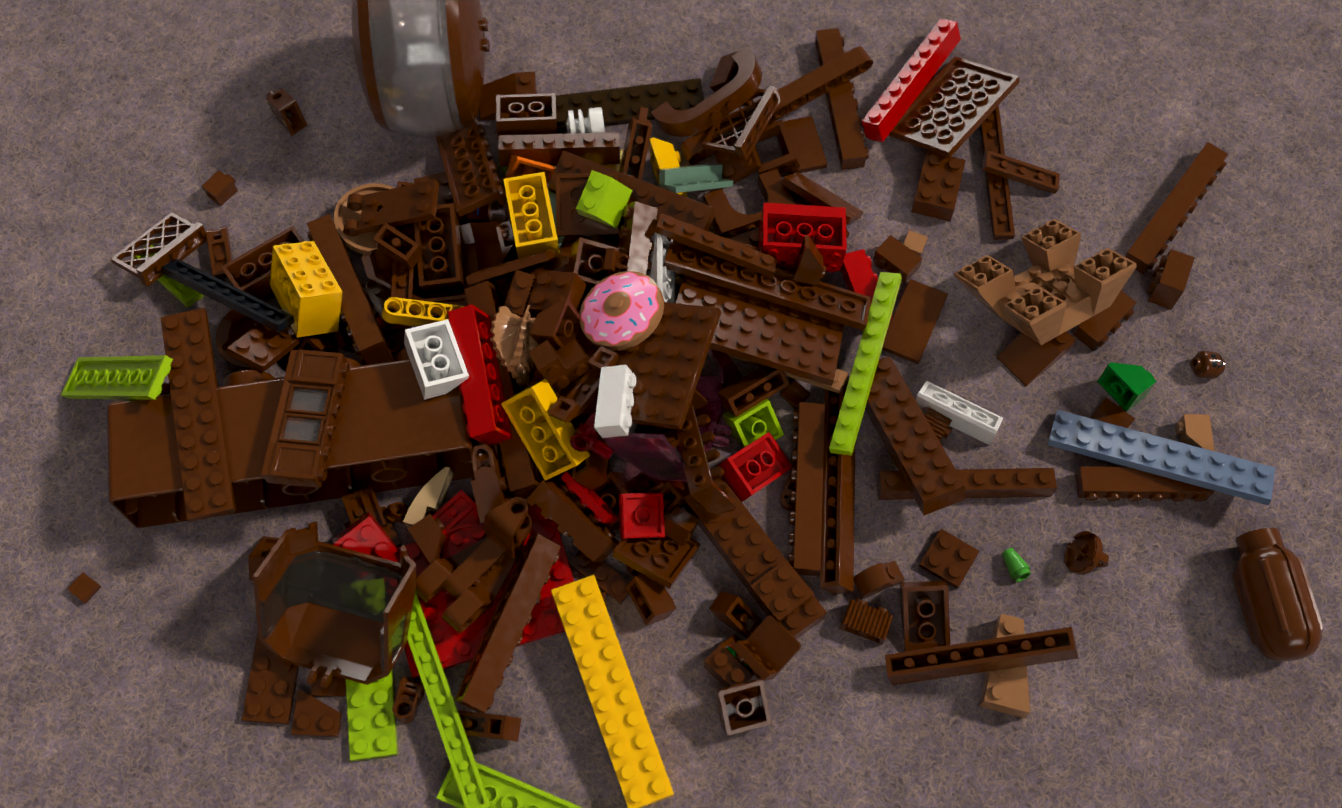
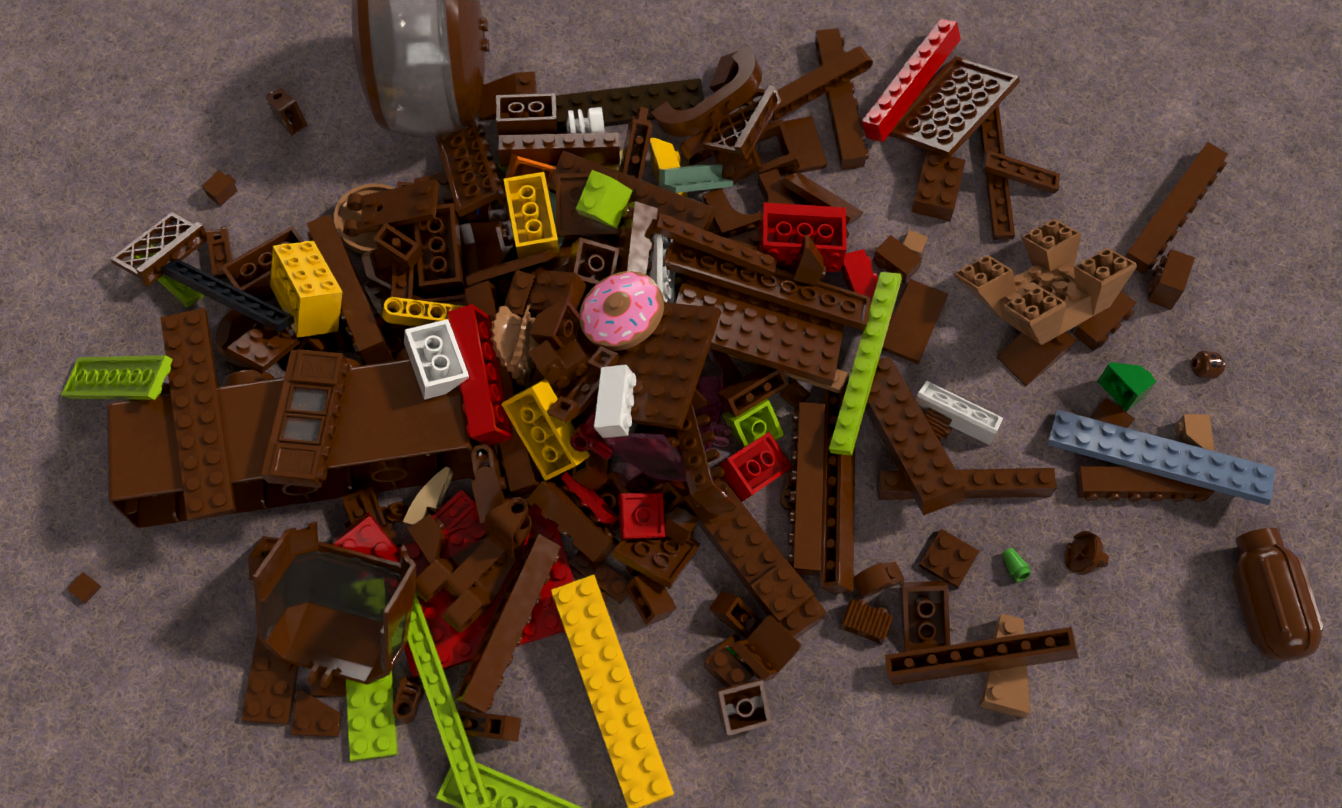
(614, 261): reddish brown tile -> none

